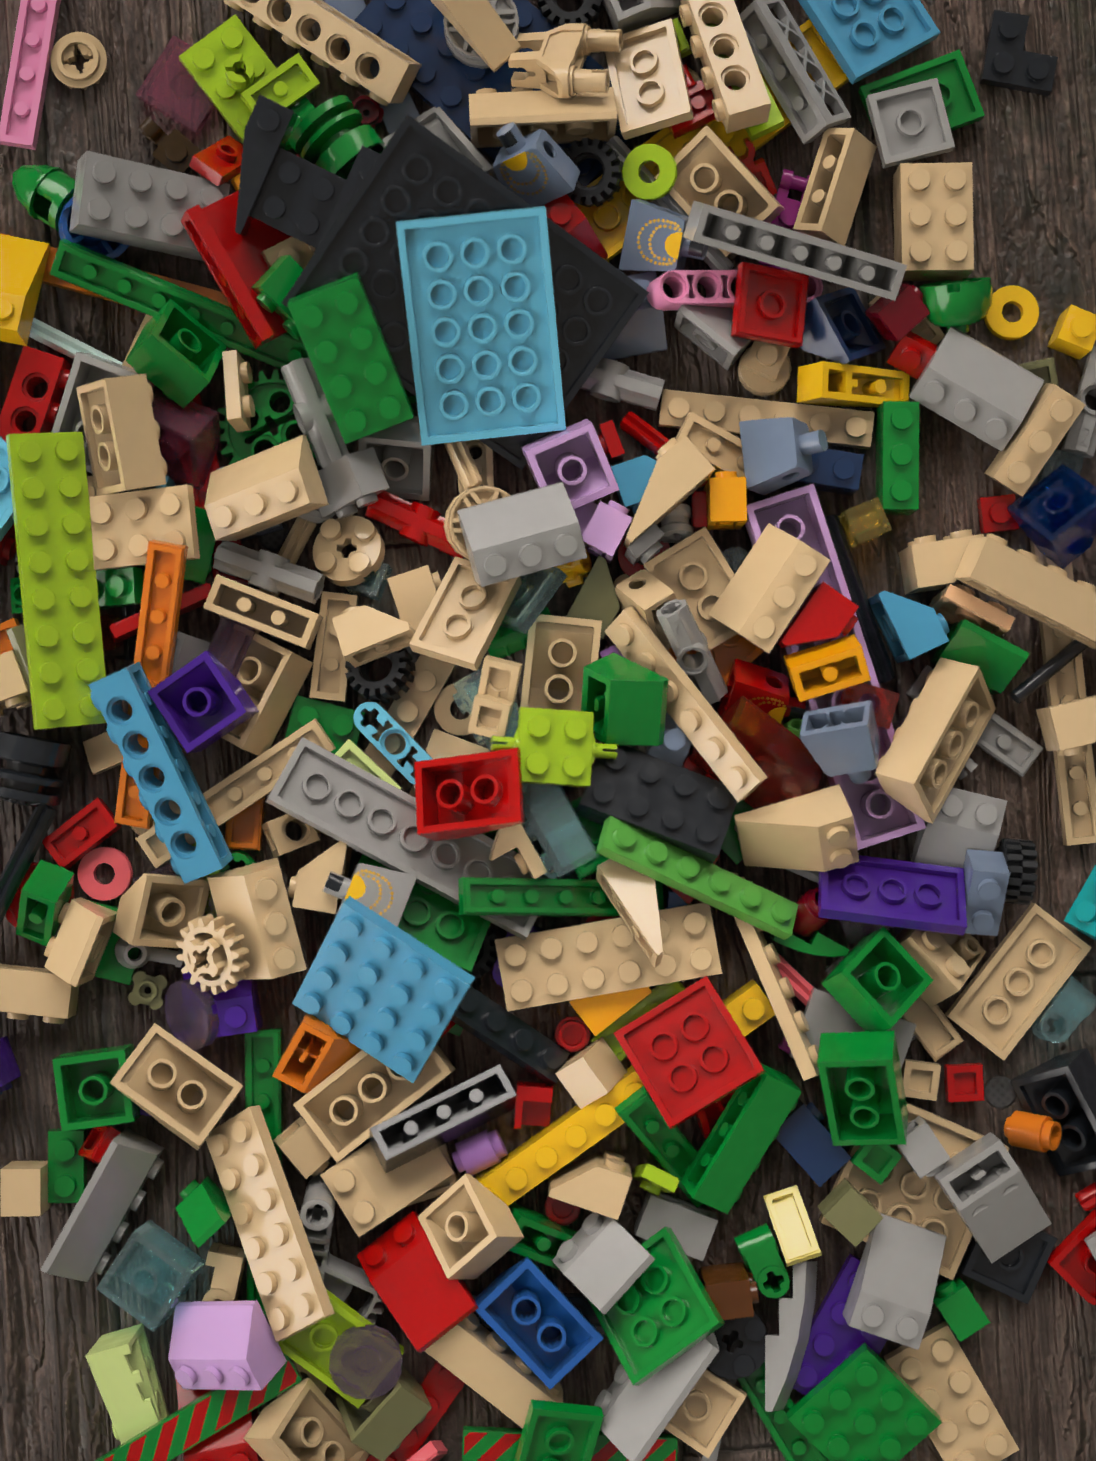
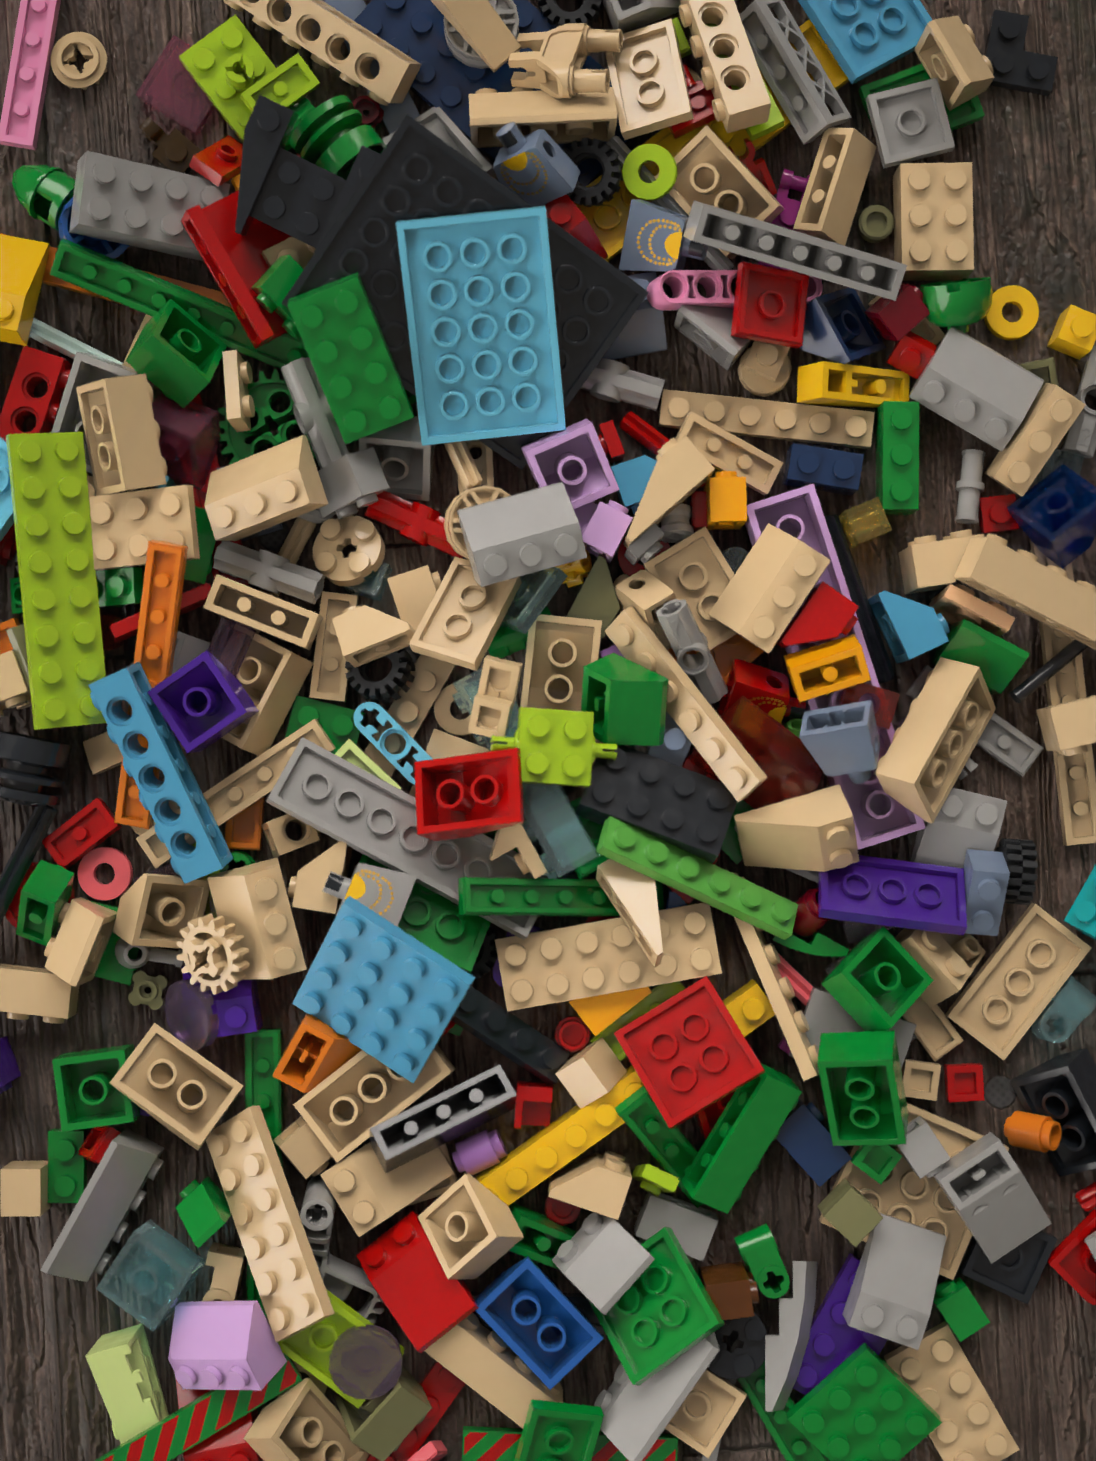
(778, 452): sand blue torso -> none
(792, 1225): light yellow tile -> none
(875, 223): none -> olive tile
(952, 57): none -> tan slope
(970, 486): none -> light grey pin

